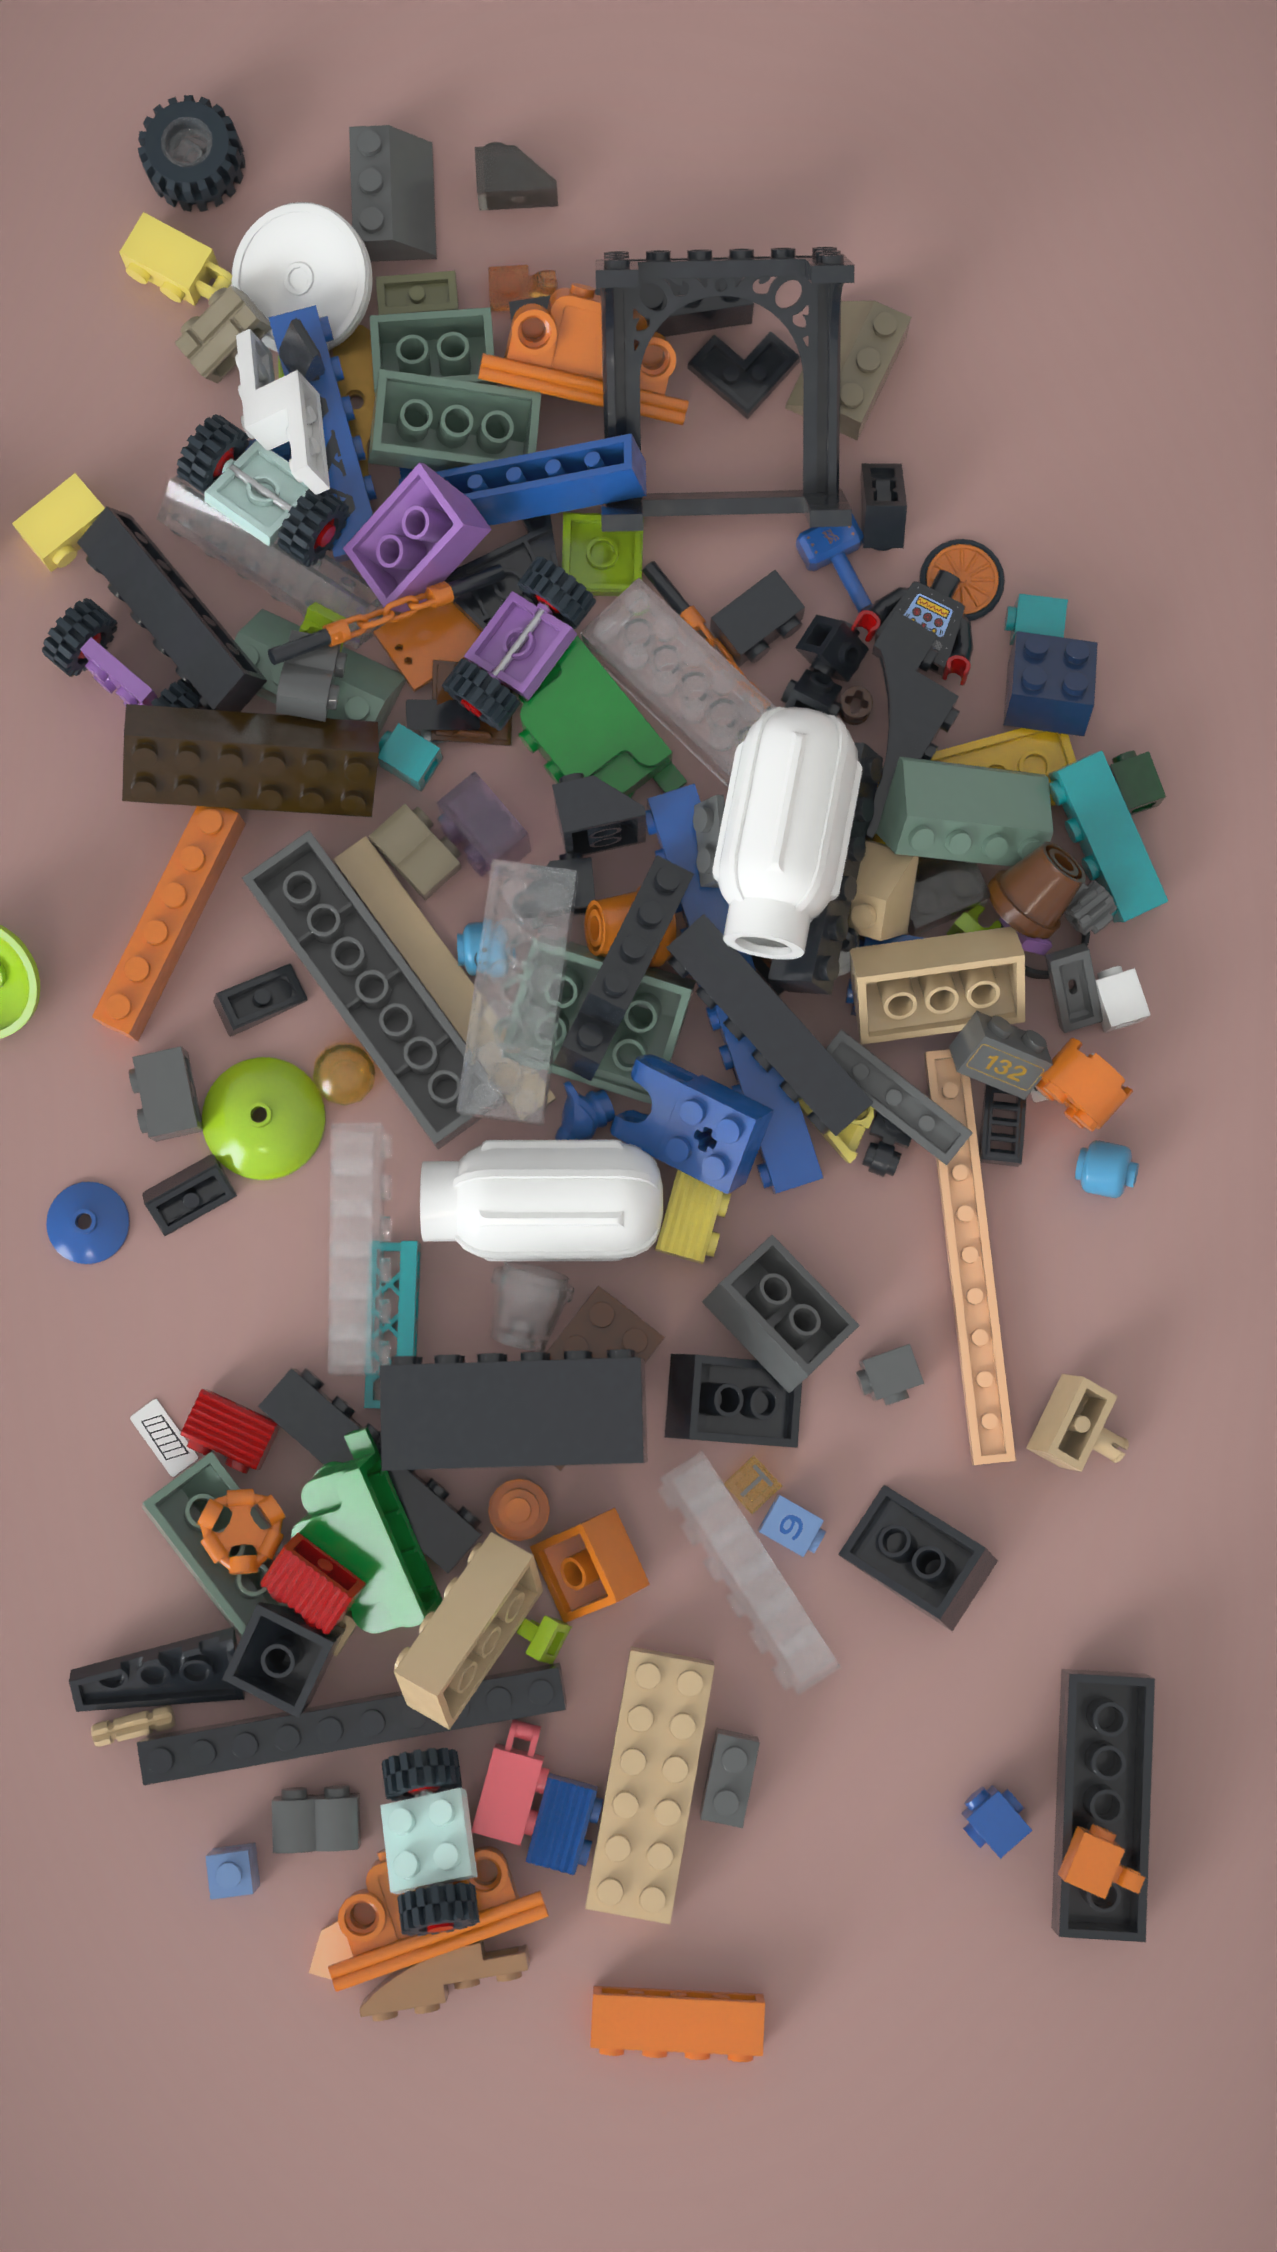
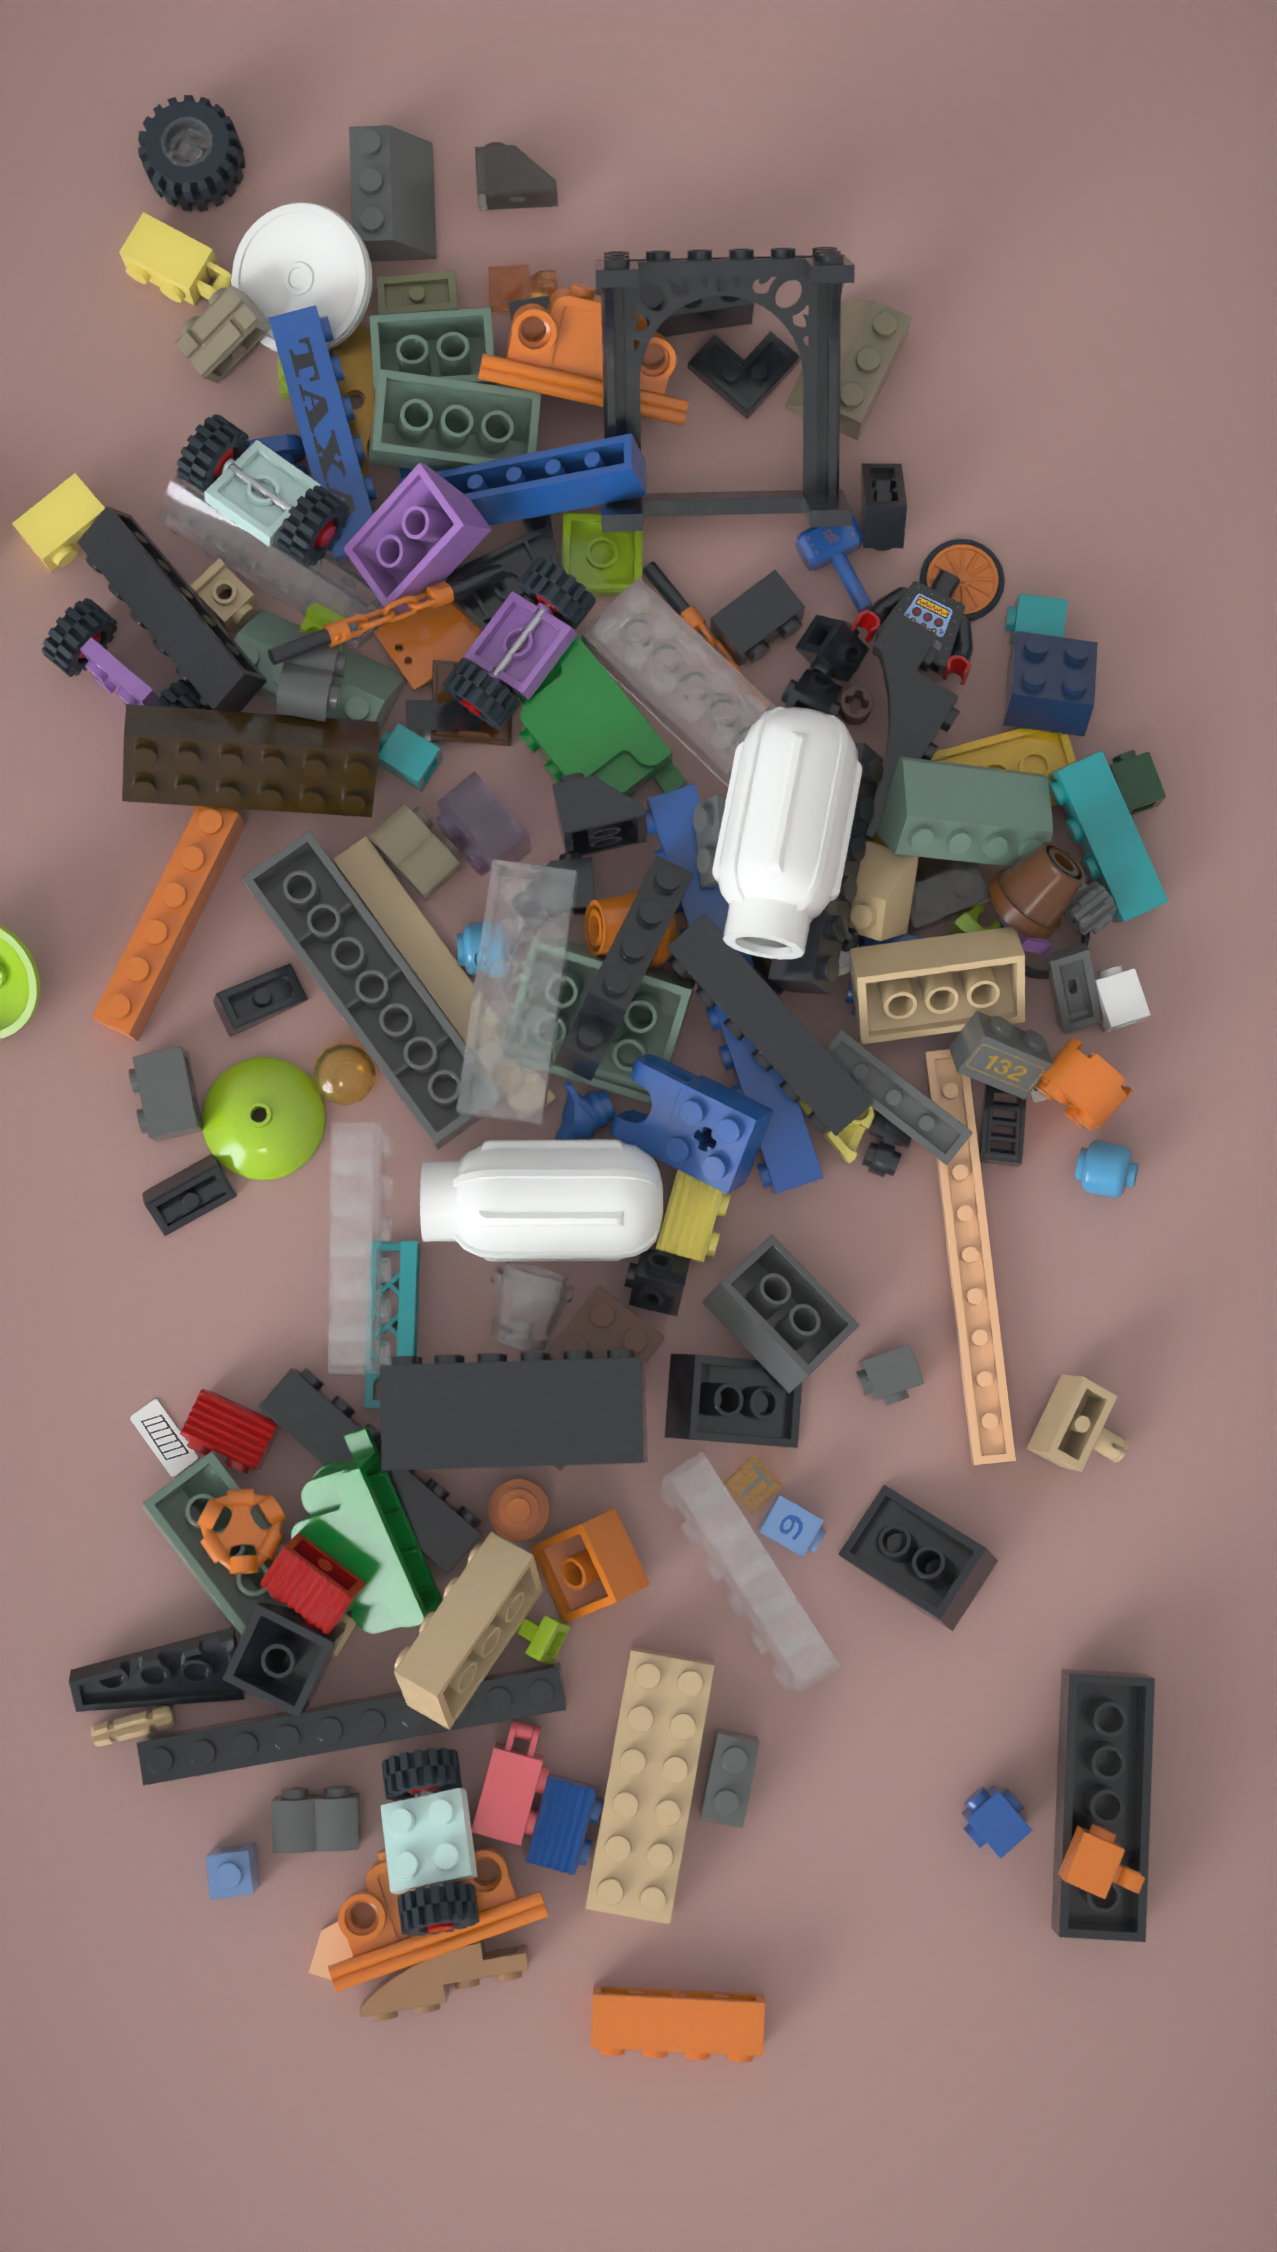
(108, 1225): blue dish -> none
(230, 611): none -> tan brick
(282, 412): white bracket -> none
(300, 352): black slope -> none
(657, 1281): none -> black brick

